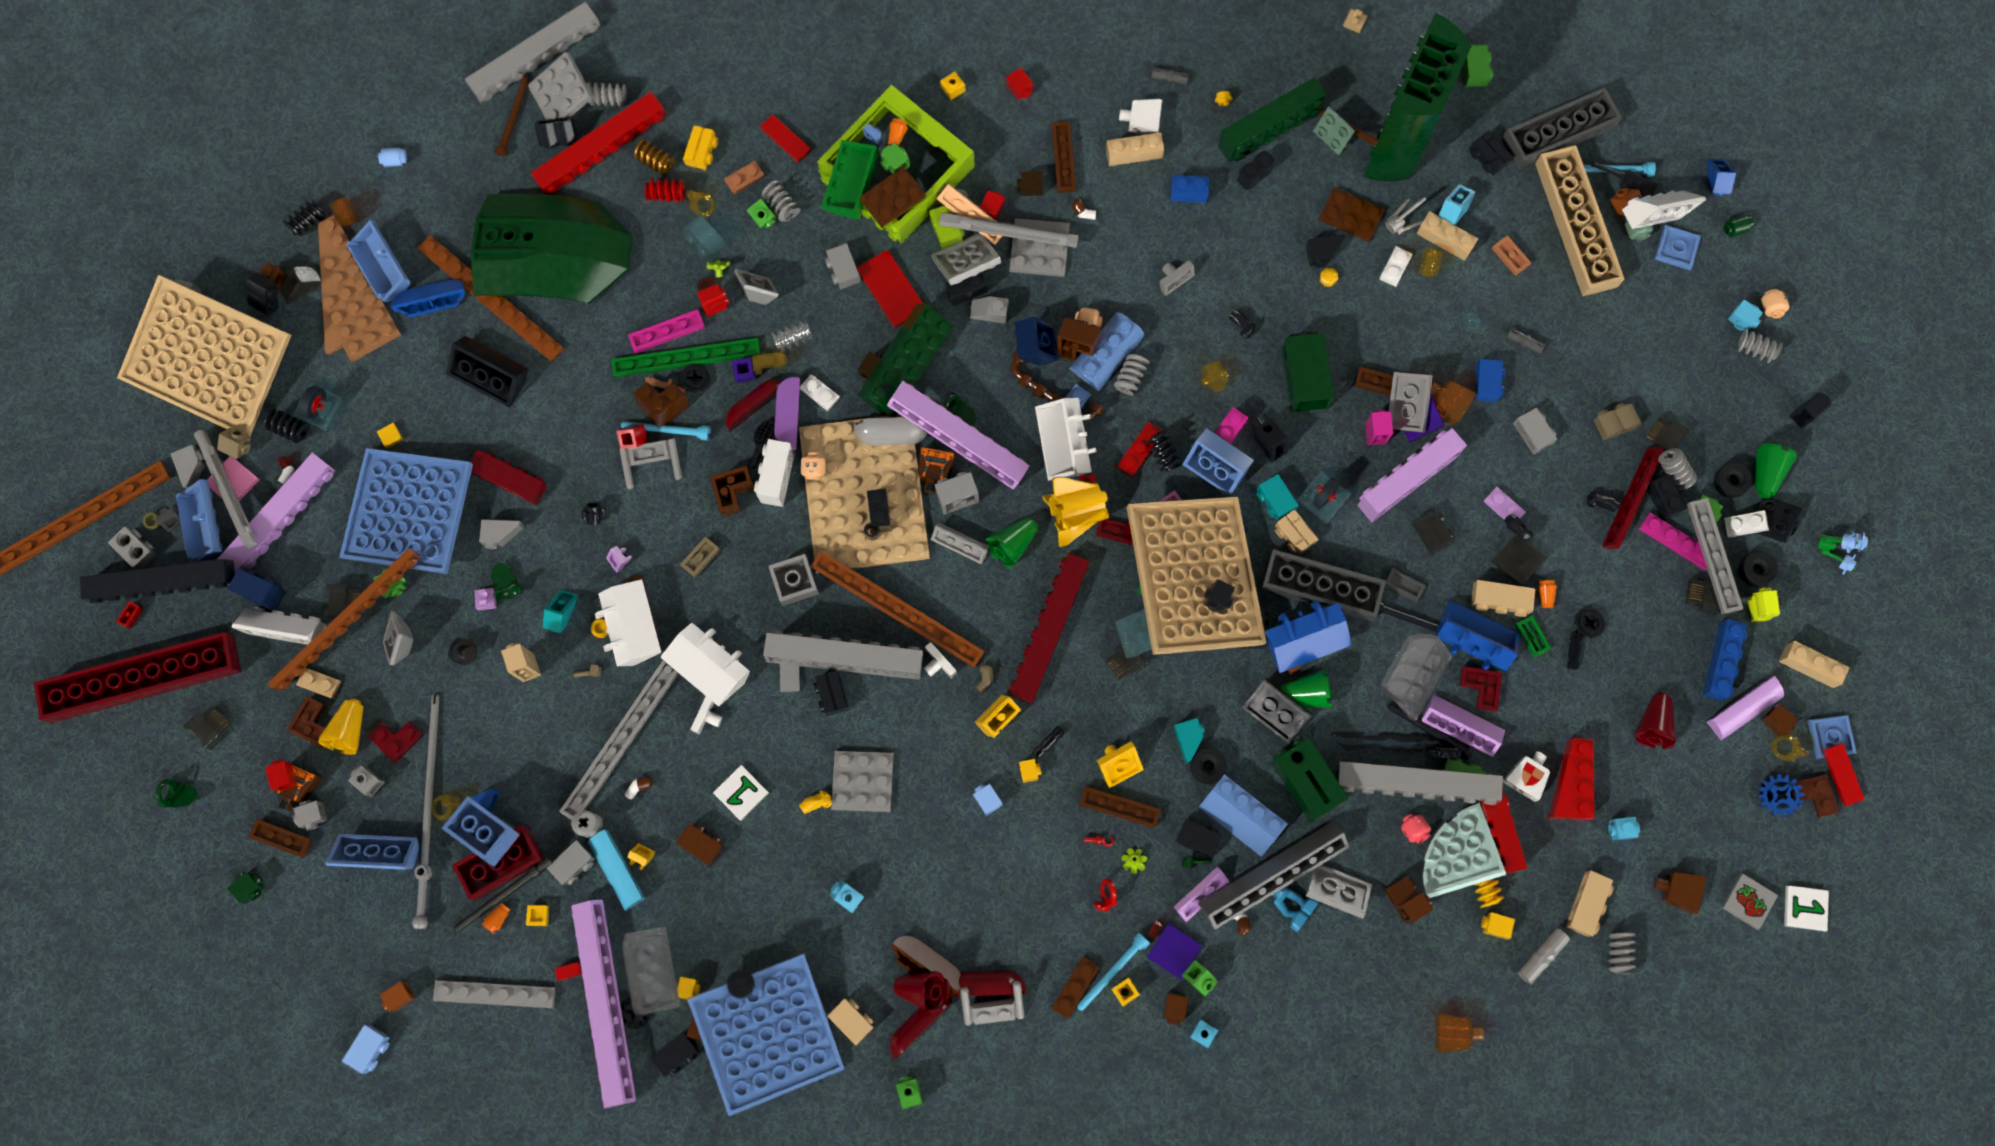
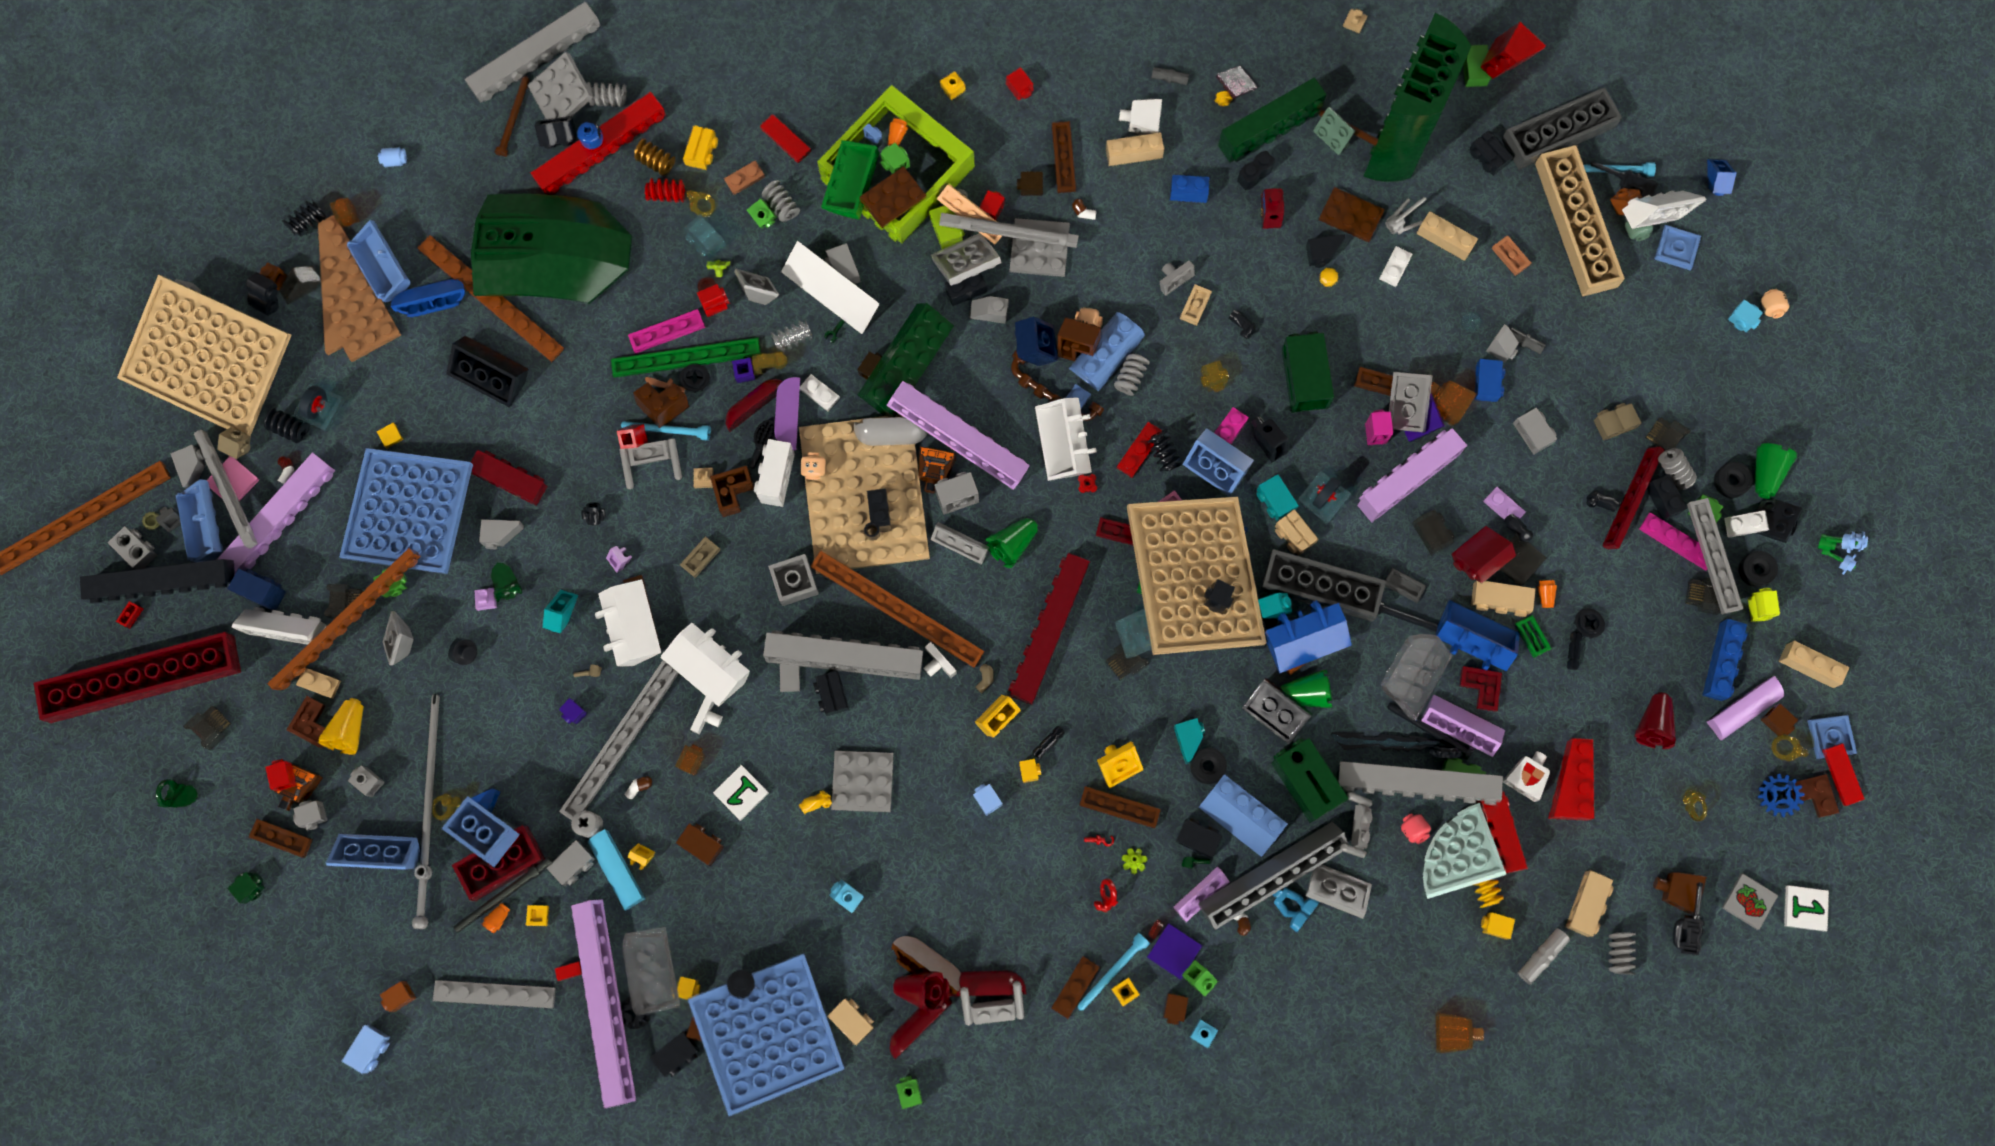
(392, 744): dark red plate -> none
(520, 662): tan brick -> none
(572, 712): none -> dark purple plate
(590, 135): none -> blue head
(599, 628): yellow tile -> none
(690, 759): none -> clear orange brick
(702, 477): none -> tan tile
(830, 287): none -> white sticker
(834, 331): none -> dark green hand
(889, 287): red tile -> none
(960, 408): dark green piece -> none
(1076, 507): yellow brick -> none
(1195, 305): none -> tan plate
(1236, 81): none -> piece
(1272, 204): none -> dark red torso
(1274, 605): none -> teal slope
(1361, 826): none -> light grey plate
(1408, 901): reddish brown brick -> none
(1430, 262): clear yellow brick -> none
(1456, 204): medium azure brick -> none
(1483, 554): none -> dark red brick
(1503, 345): none -> light grey slope
(1511, 50): none -> red slope
(1624, 828): medium azure brick -> none
(1690, 799): none -> clear yellow piece
(1693, 924): none -> black piece
(1738, 225): dark green brick -> none
(1759, 346): light grey piece -> none
(1810, 409): black brick -> none

